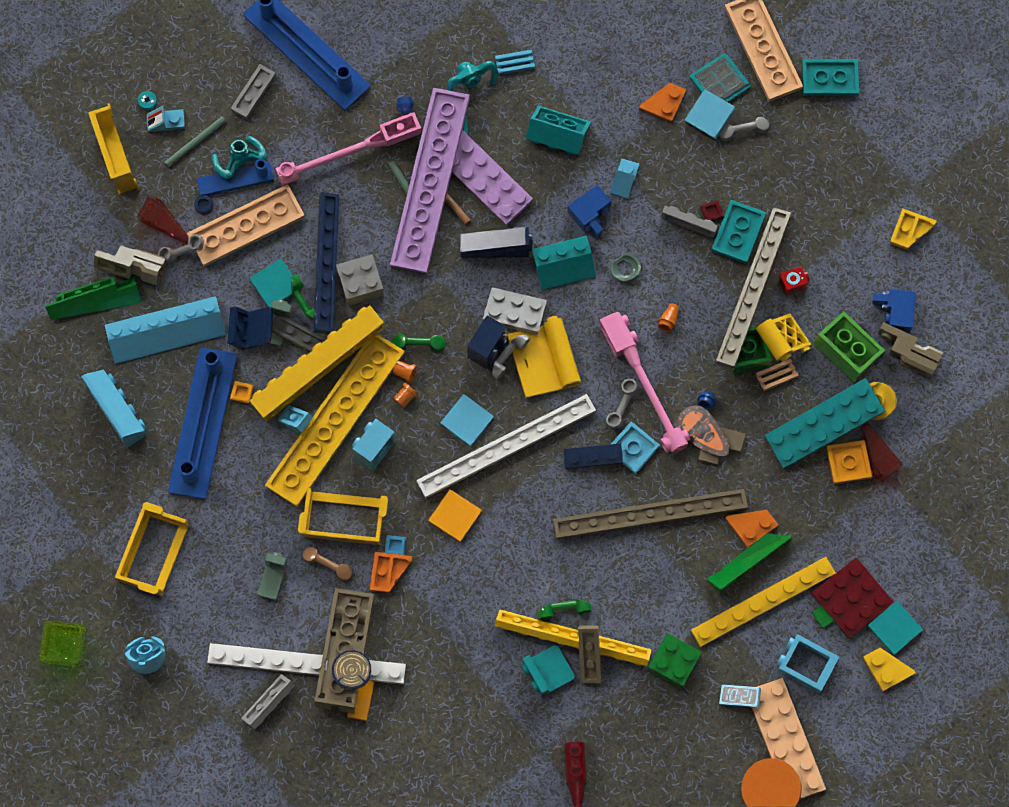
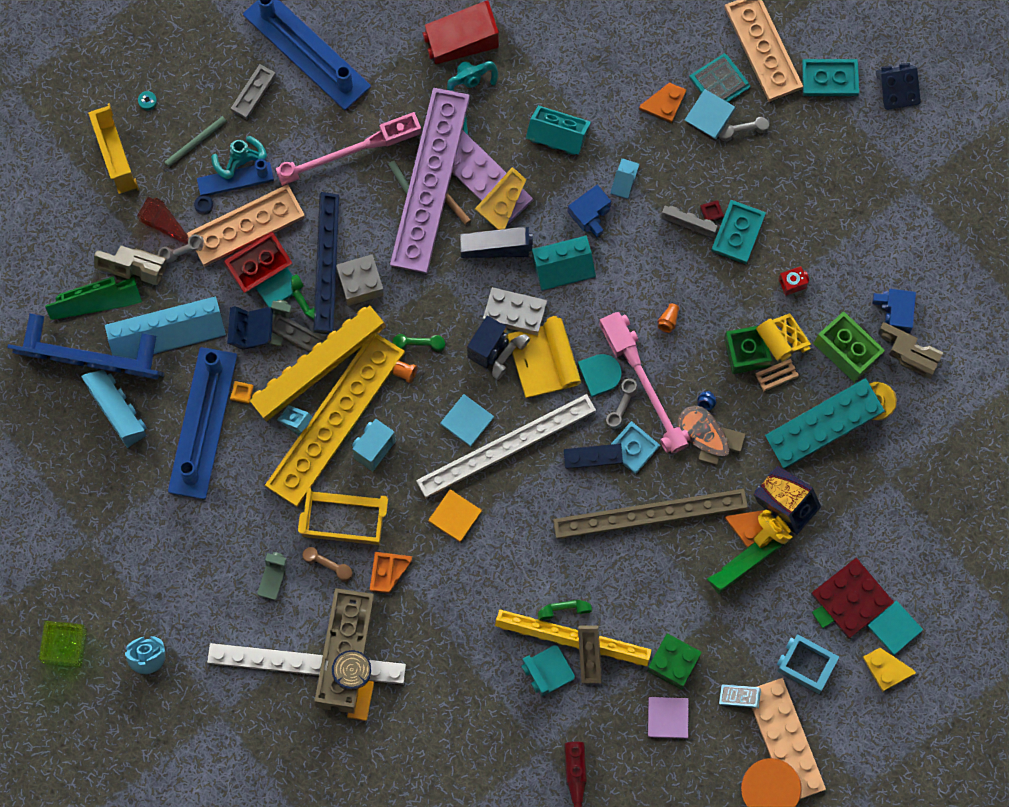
(139, 367): none -> blue piece
(150, 510): yellow piece -> none
(165, 120): medium azure slope -> none
(257, 262): none -> red slope
(268, 702): light grey plate -> none
(395, 545): dark azure tile -> none
(405, 104): blue plate -> none
(405, 395): orange bush -> none
(462, 33): none -> red slope
(502, 199): none -> yellow wing
(516, 61): medium azure tile -> none
(600, 373): none -> teal tile
(629, 258): sand green piece -> none
(667, 717): none -> lavender tile
(753, 289): plate -> none
(763, 602): yellow plate -> none
(772, 529): none -> yellow tile
(788, 498): none -> slope
(848, 462): light orange plate -> none
(881, 458): clear red slope -> none
(899, 86): none -> dark blue bracket
(910, 229): yellow wing -> none

